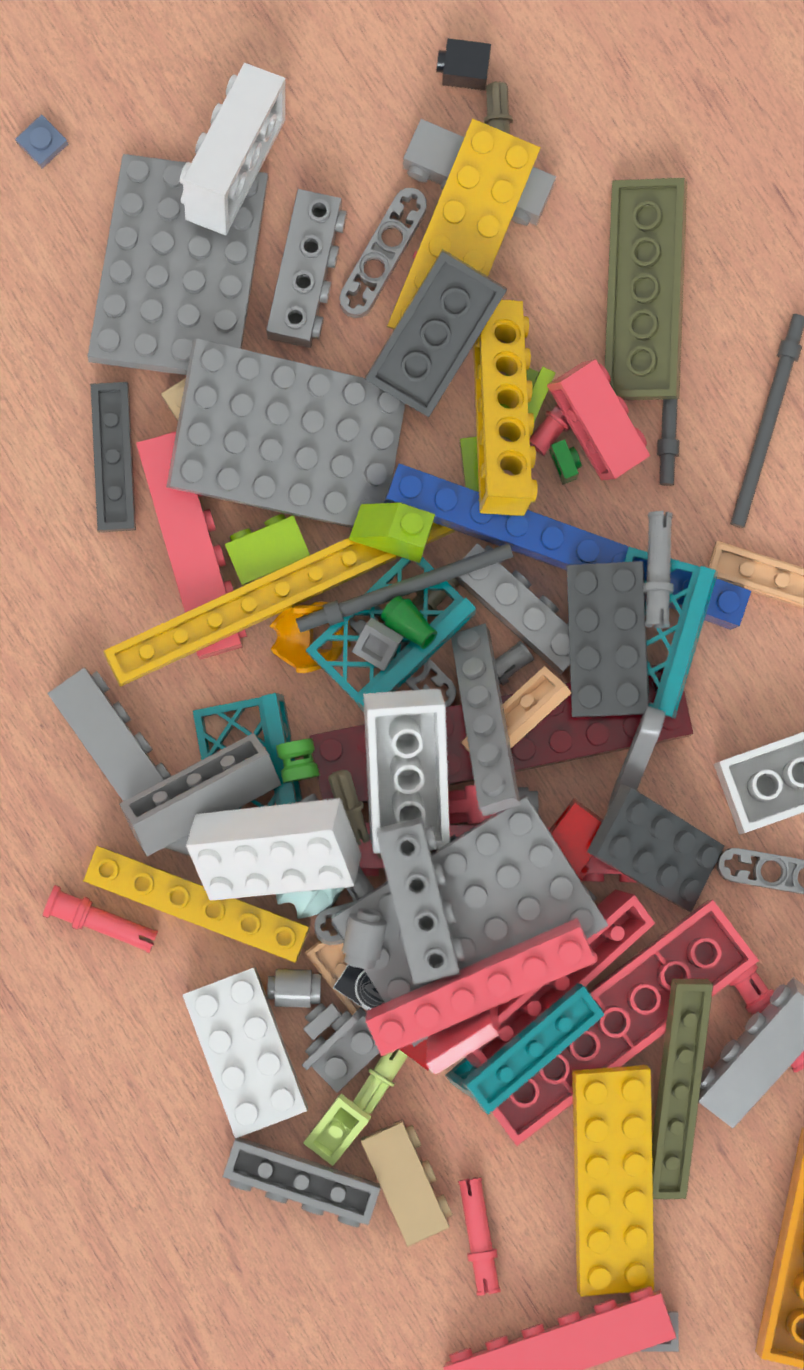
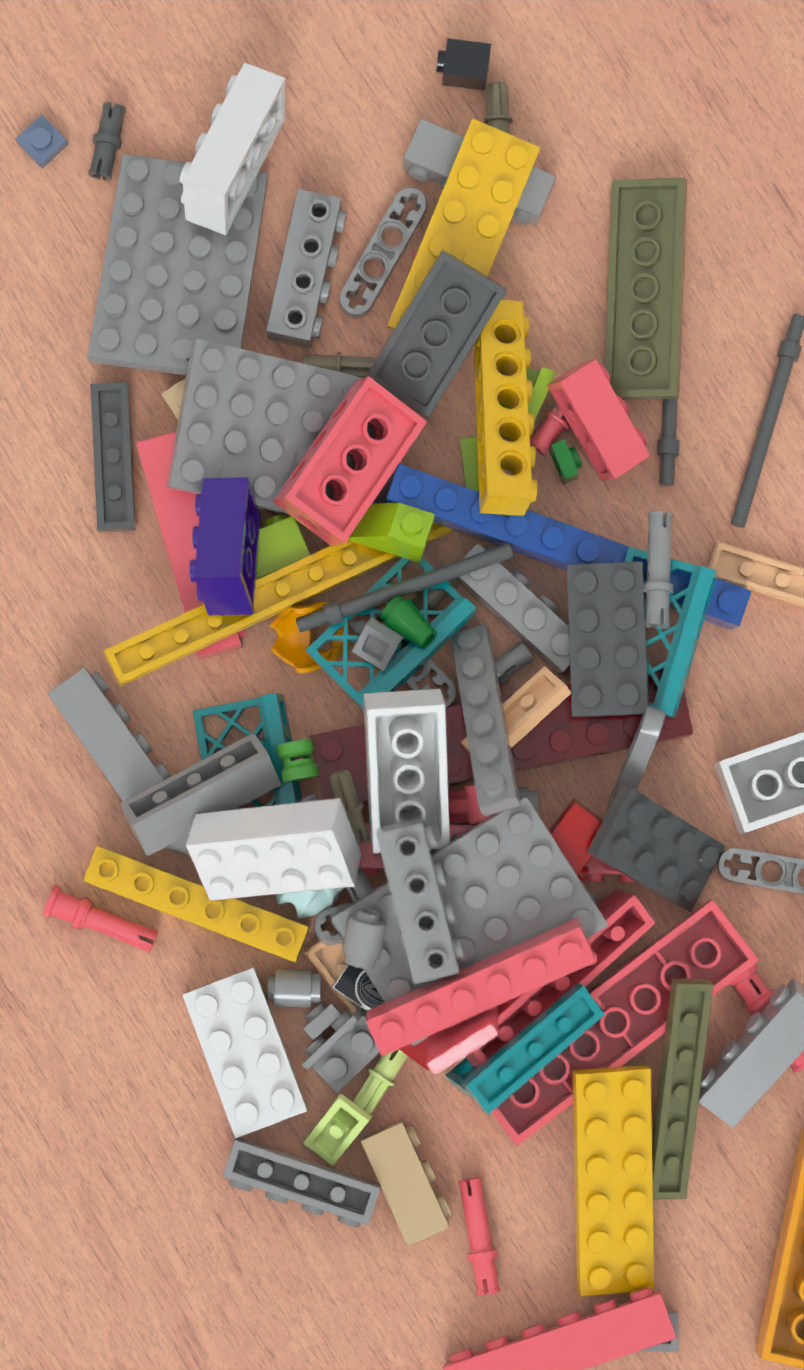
(107, 141): none -> dark grey pin
(226, 546): none -> dark purple brick
(345, 364): none -> dark tan axle
(374, 461): none -> coral brick

